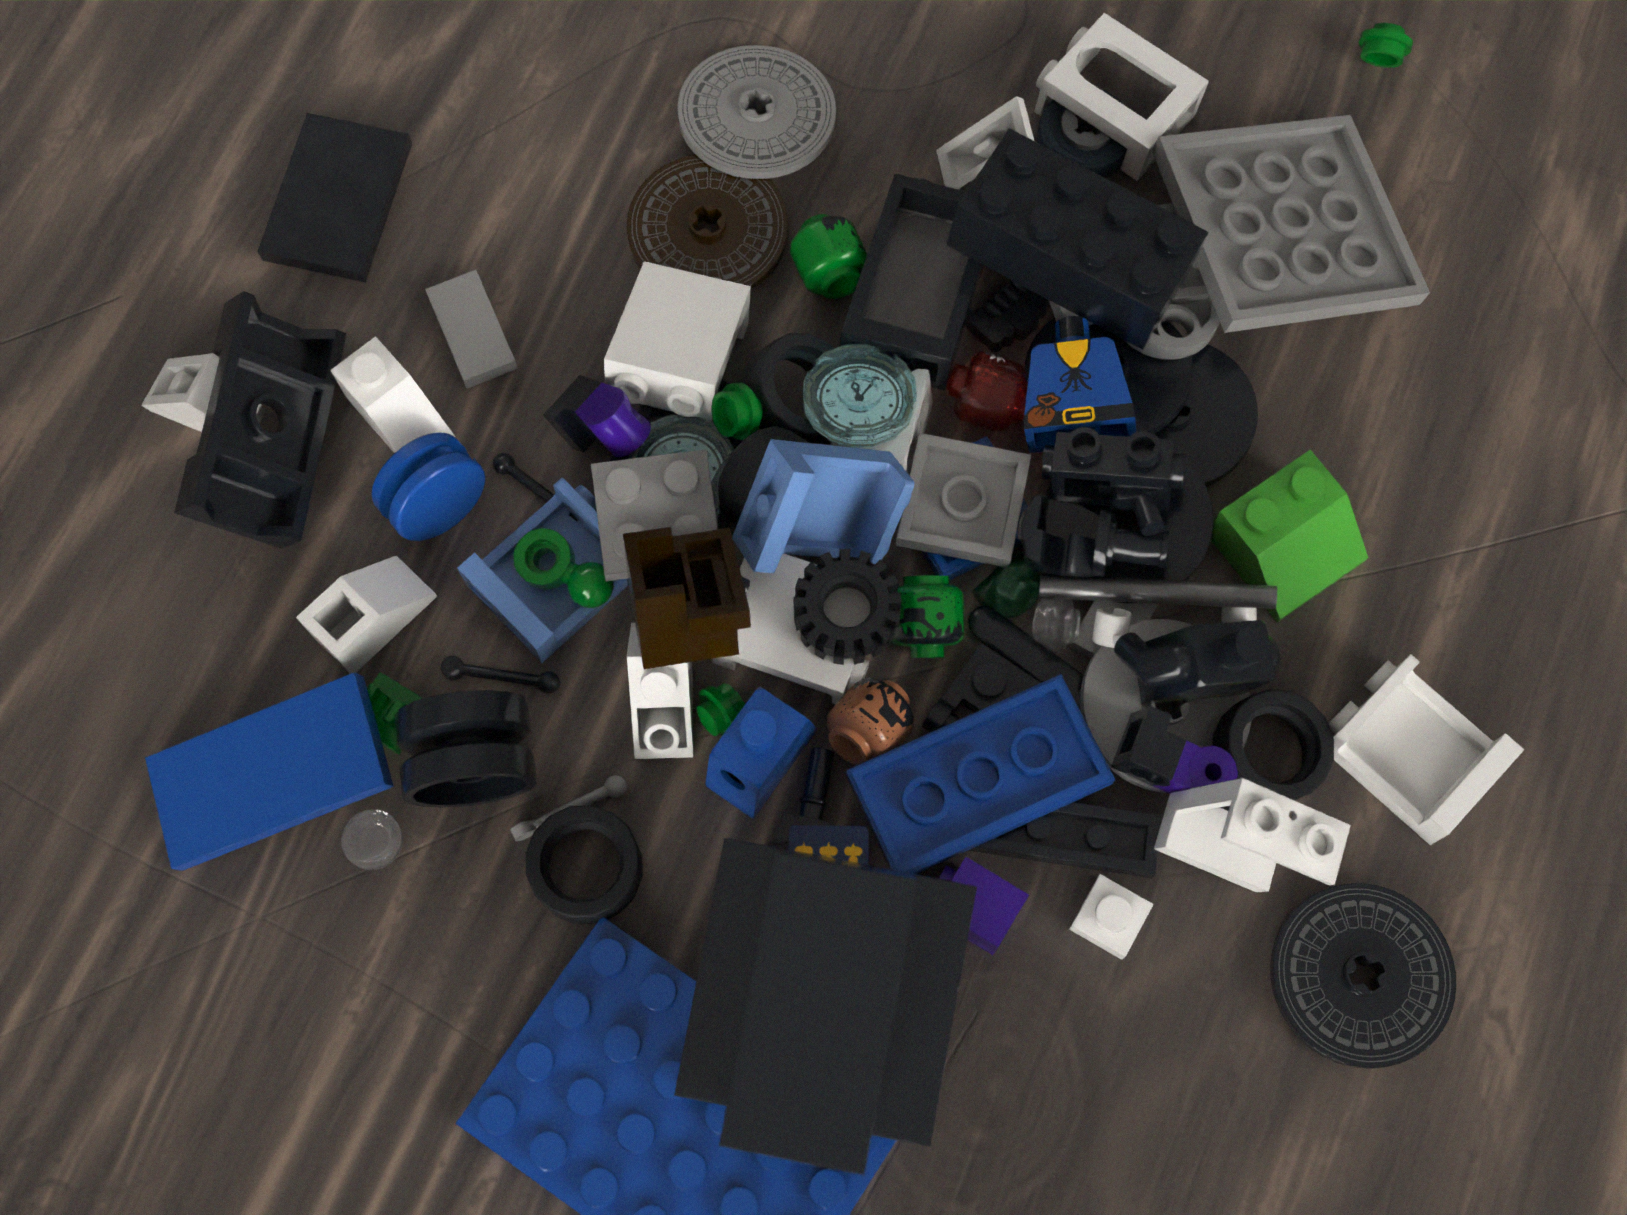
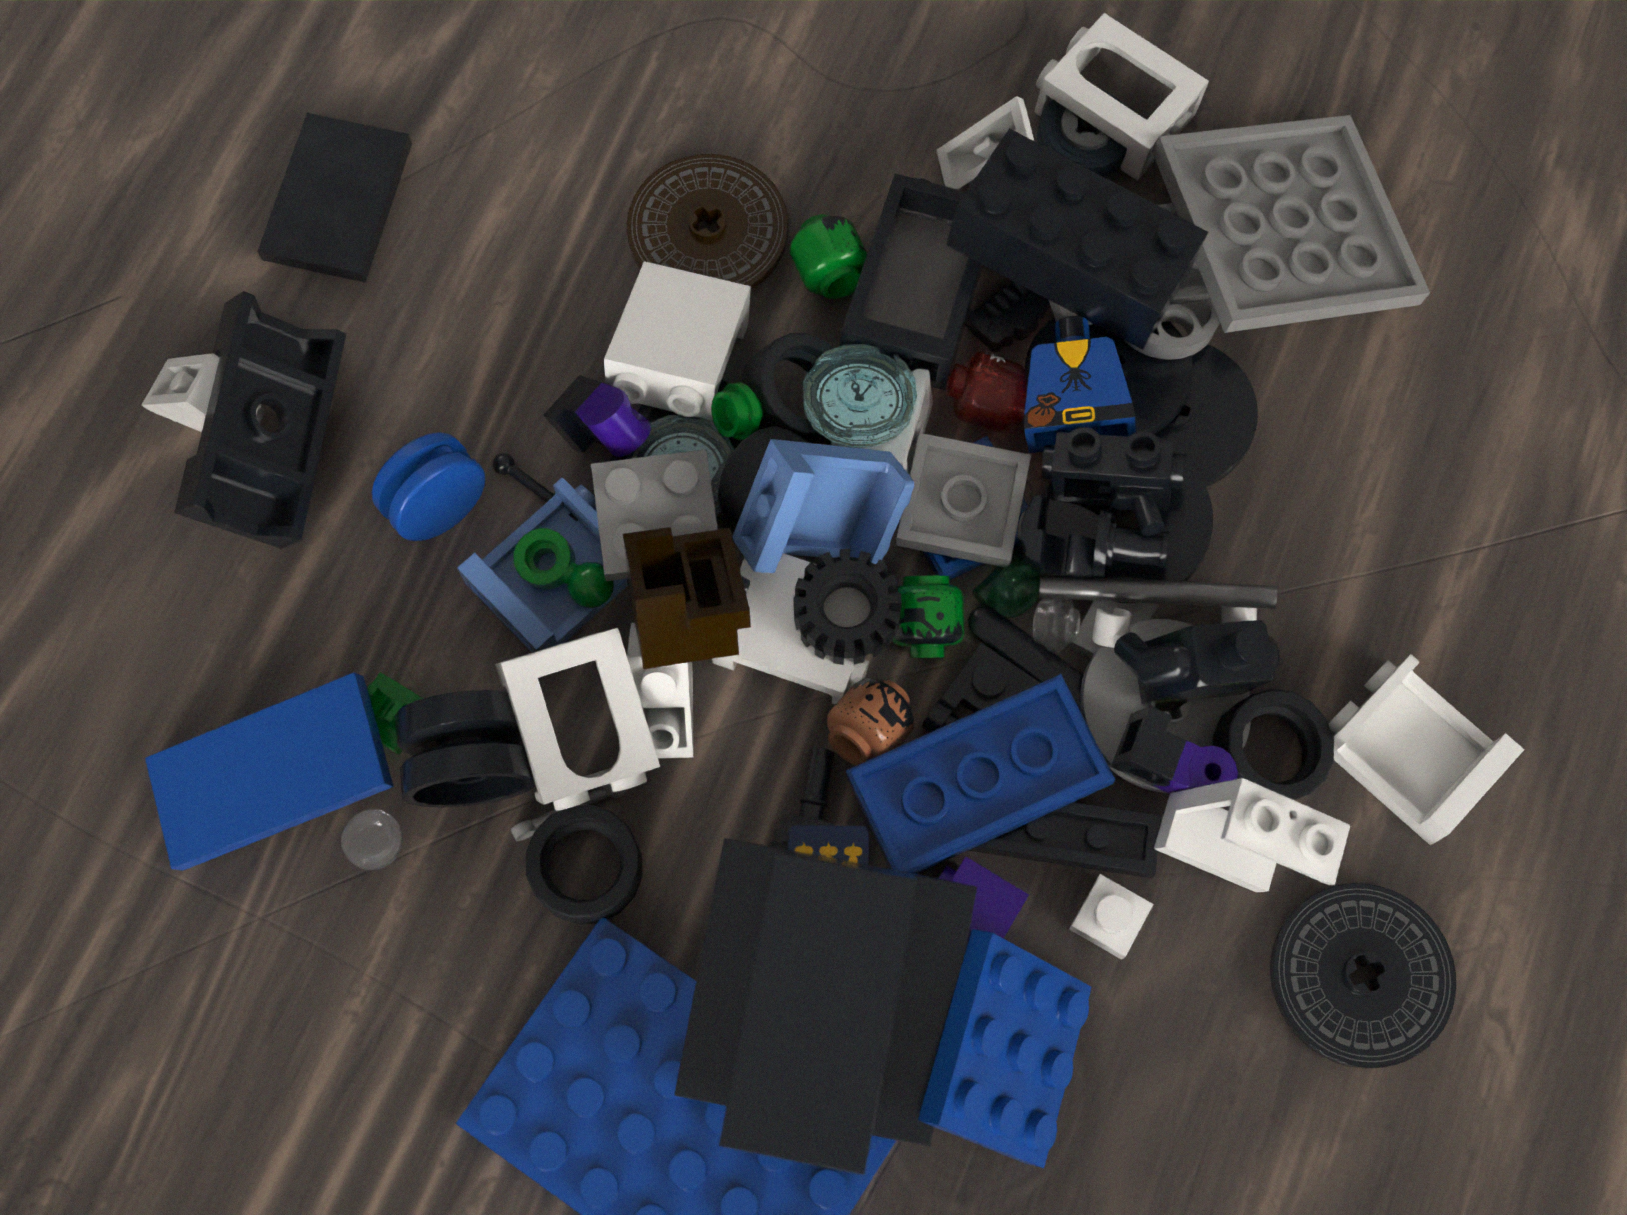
(365, 611): white slope -> none
(387, 396): white slope -> none
(454, 669): black hinge -> none
(471, 329): light grey tile -> none
(551, 775): none -> white panel
(718, 707): green plate -> none
(749, 145): light grey piece -> none
(758, 751): blue torso -> none
(1006, 1050): none -> blue plate
(1291, 534): bright green slope -> none
(1385, 45): green plate -> none

